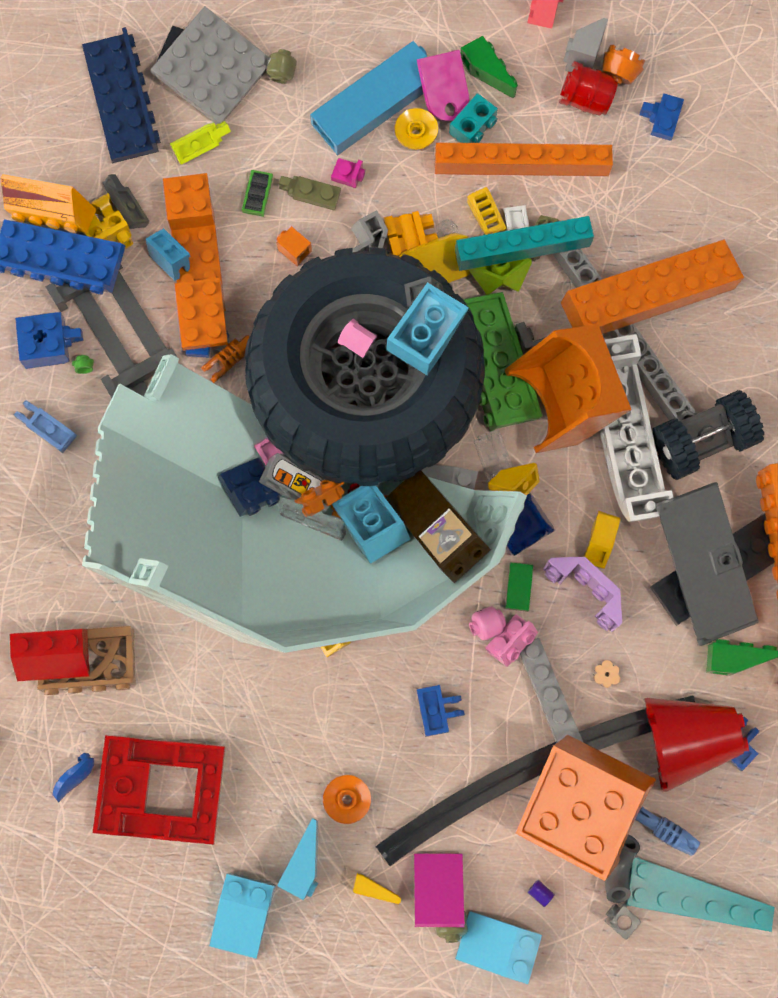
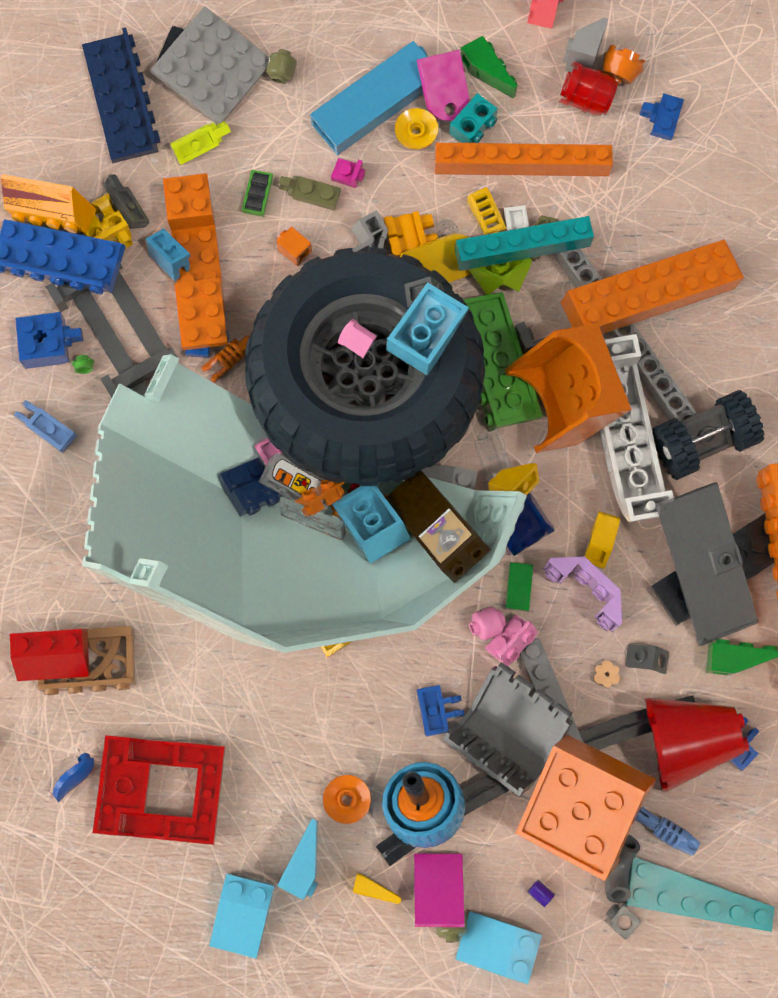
(423, 804): none -> dark azure wheel
(510, 729): none -> dark grey hinge
(646, 657): none -> dark grey bracket

